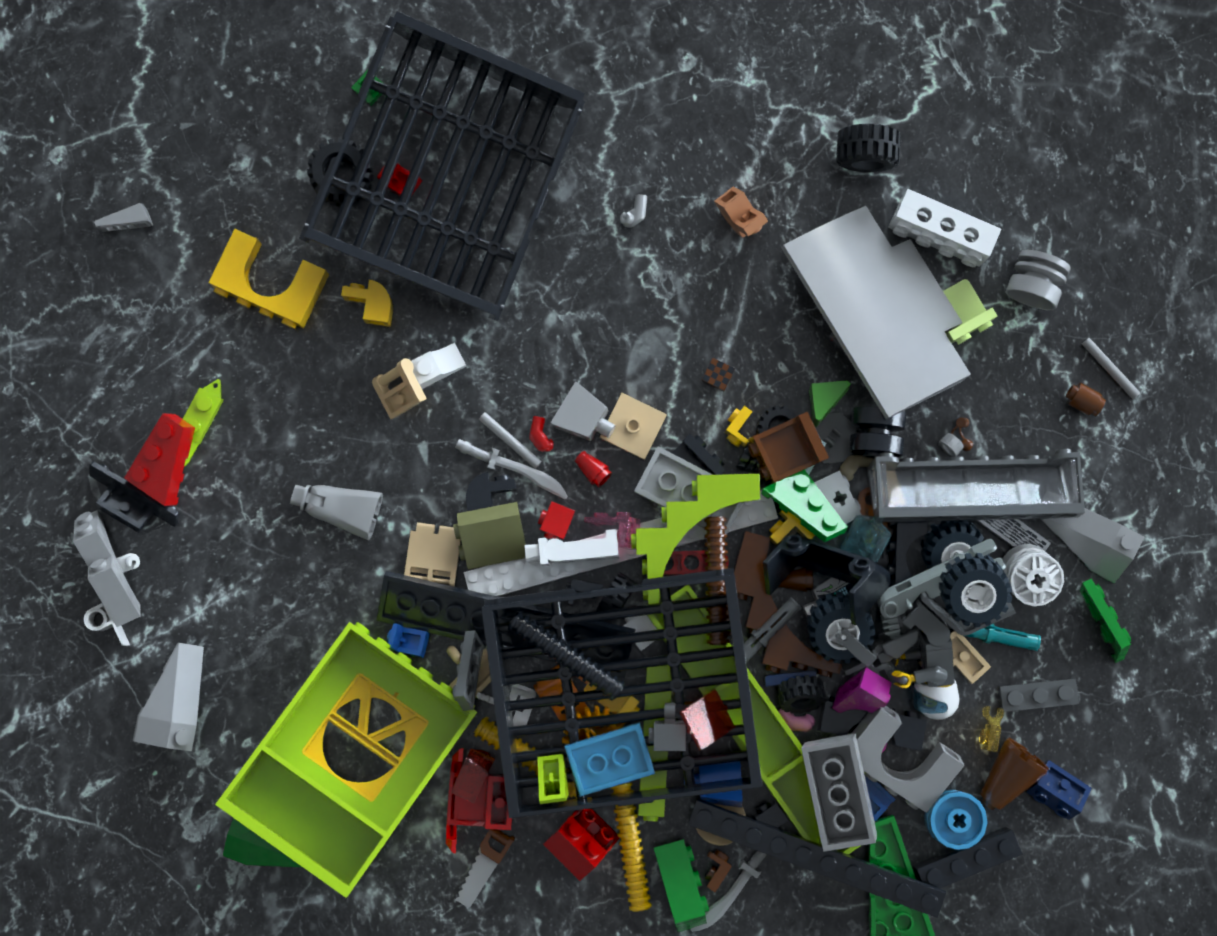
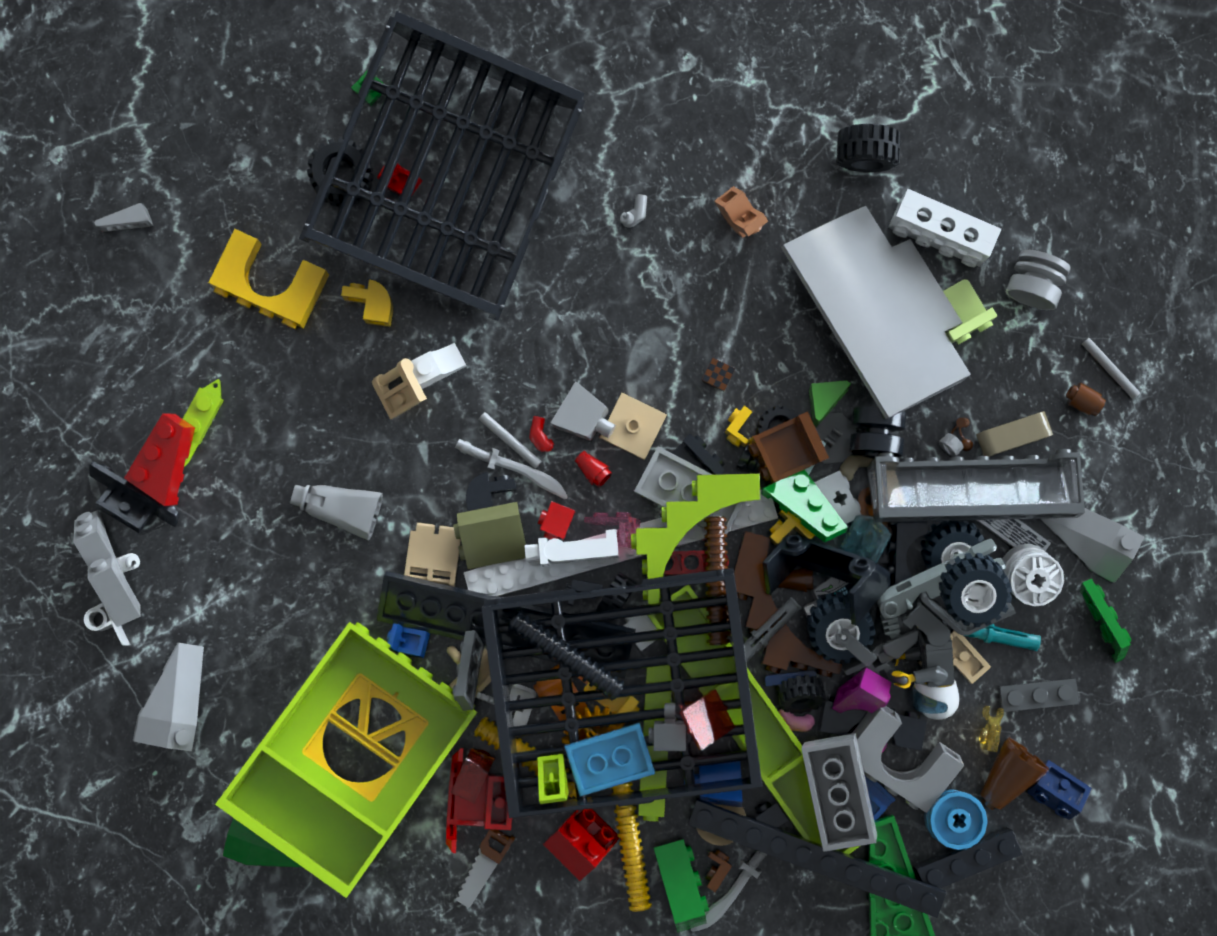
(1014, 434): none -> dark tan beam

